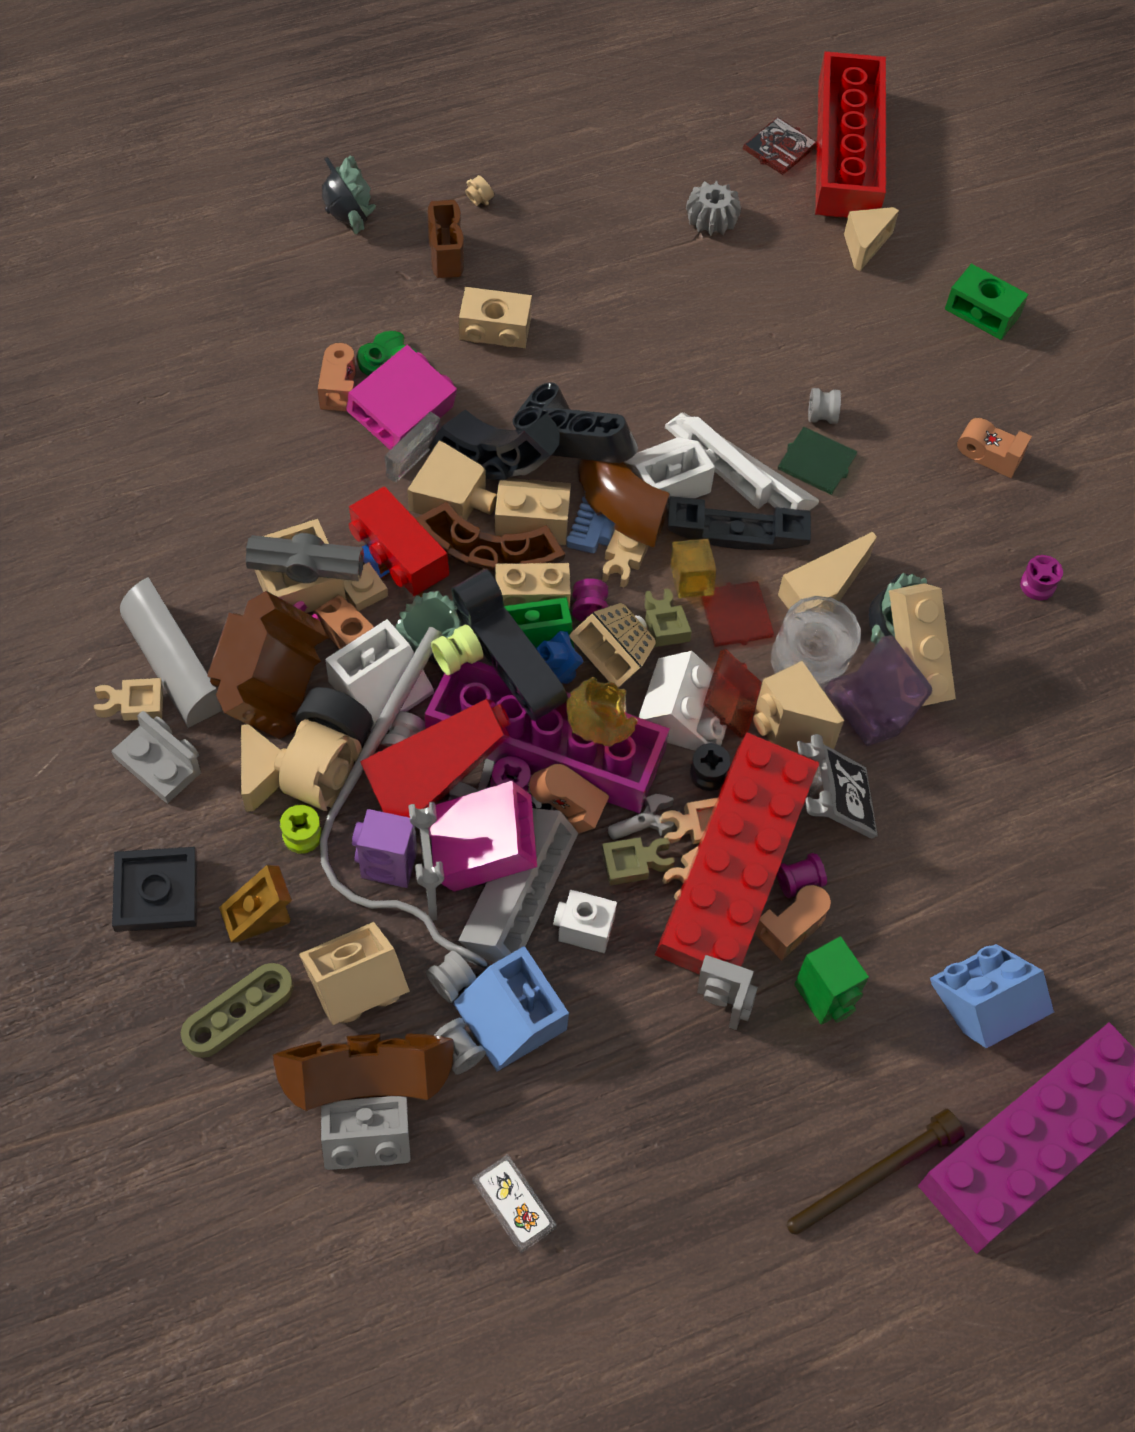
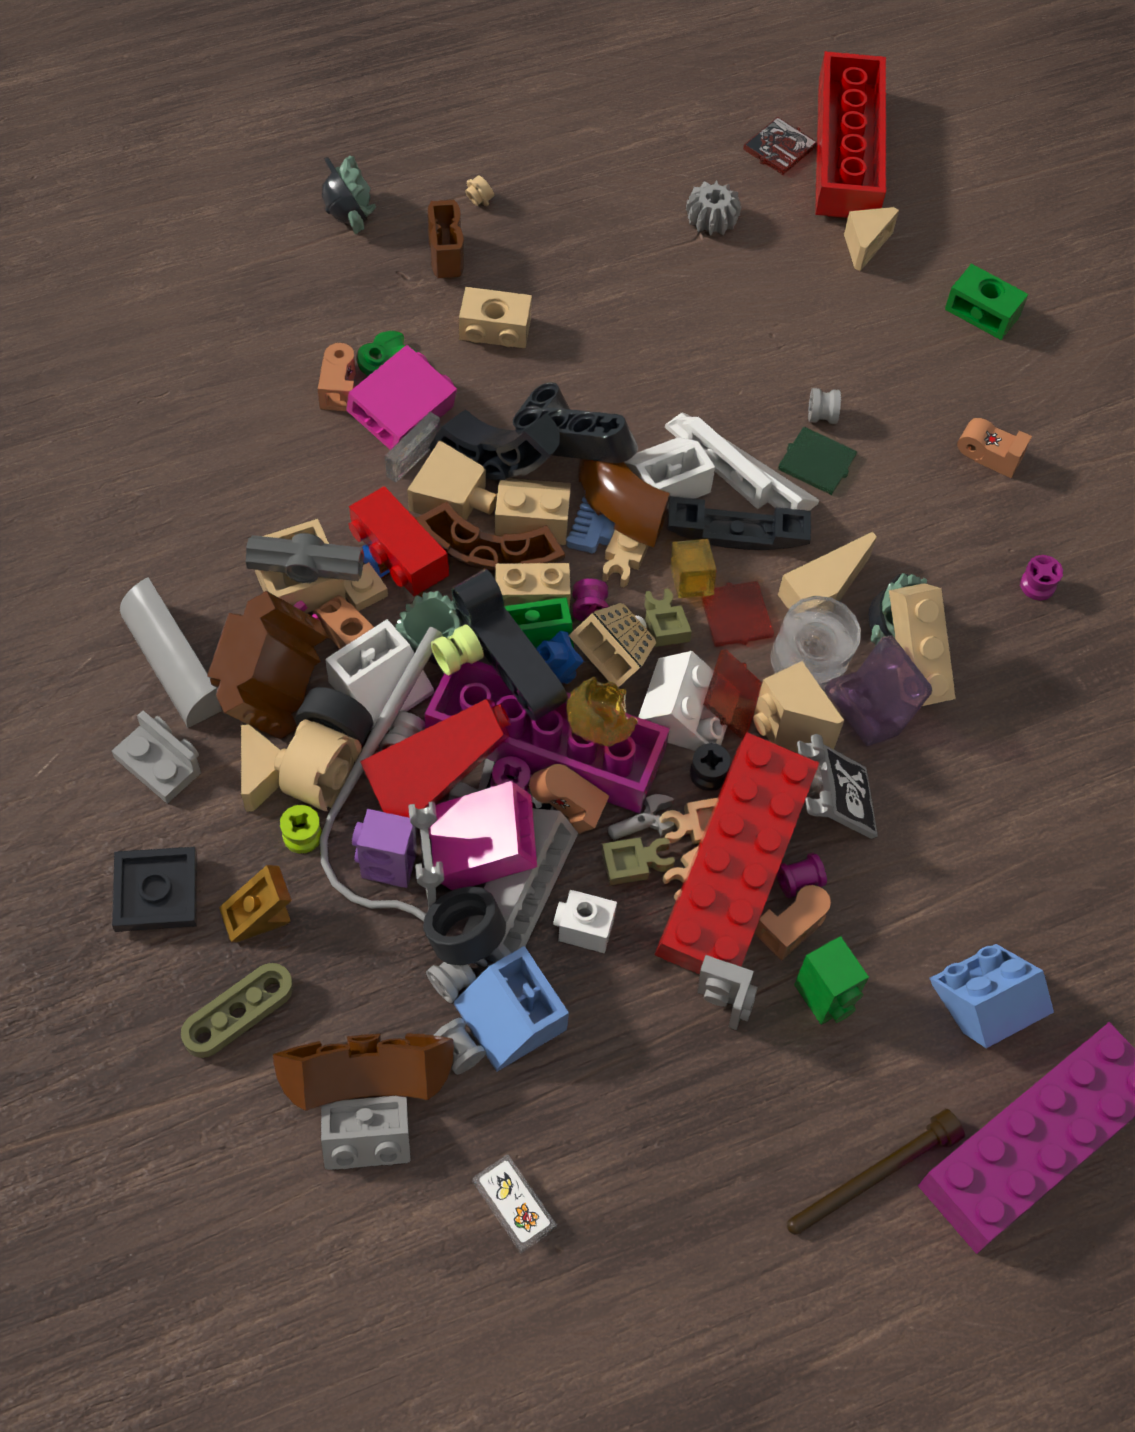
(135, 697): tan plate -> none
(355, 973): tan slope -> none
(474, 944): none -> black tyre

